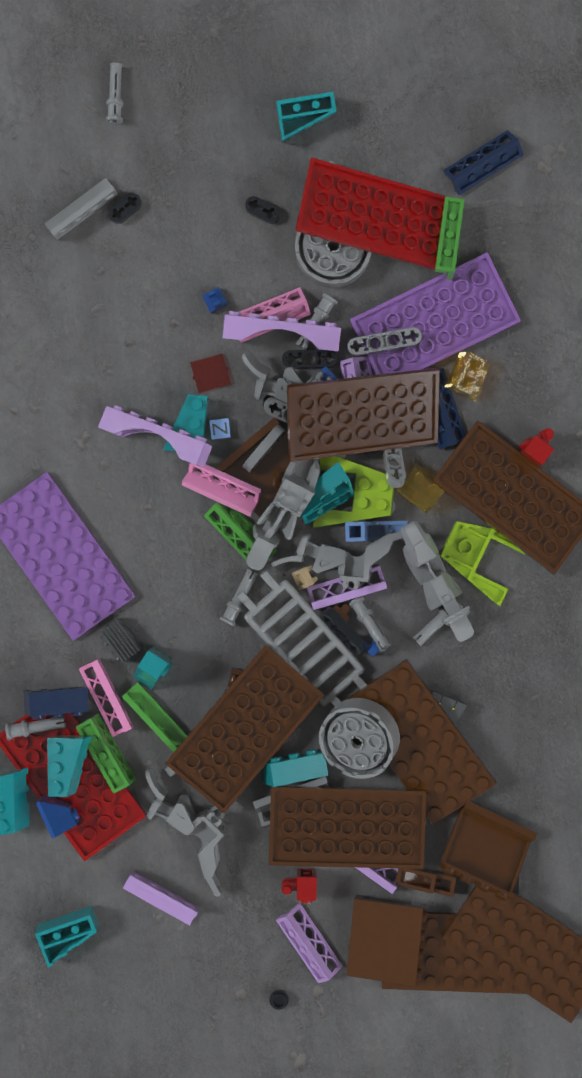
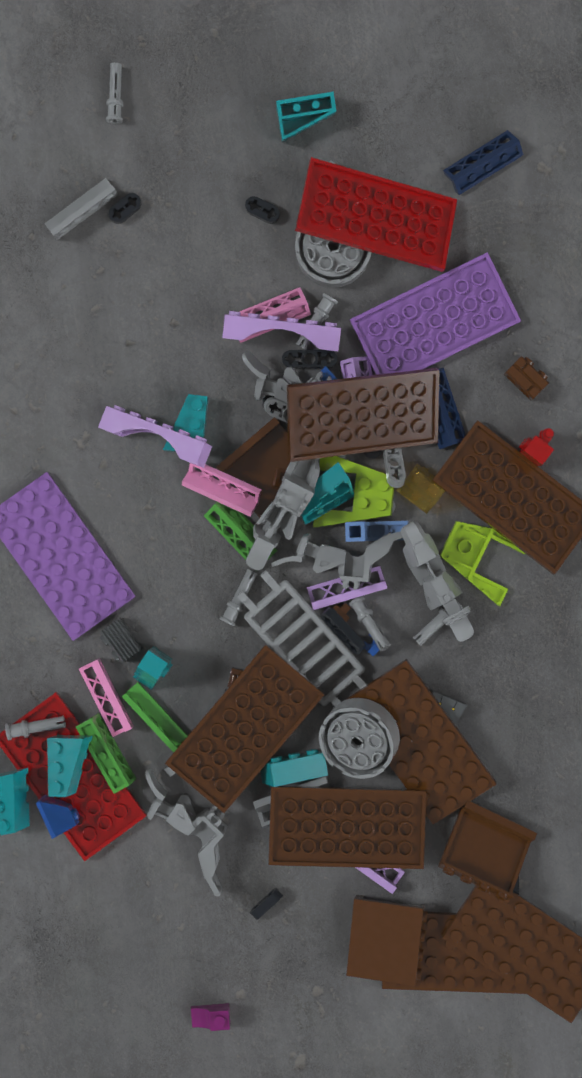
(56, 702): dark blue wedge -> none
(65, 932): teal wedge -> none
(161, 897): lavender fence -> none
(210, 373): clear red piece -> none
(213, 1017): none -> magenta arch
(214, 300): blue tile -> none
(220, 429): light blue tile -> none
(264, 448): light grey beam -> none
(266, 903): none -> black beam
(278, 999): black plate -> none
(303, 578): tan tile -> none
(304, 884): red brick -> none
(307, 951): lavender fence -> none
(384, 343): light grey beam -> none
(427, 881): reddish brown slope -> none
(449, 236): bright green fence -> none
(468, 375): clear yellow brick -> none
(527, 378): none -> reddish brown brick

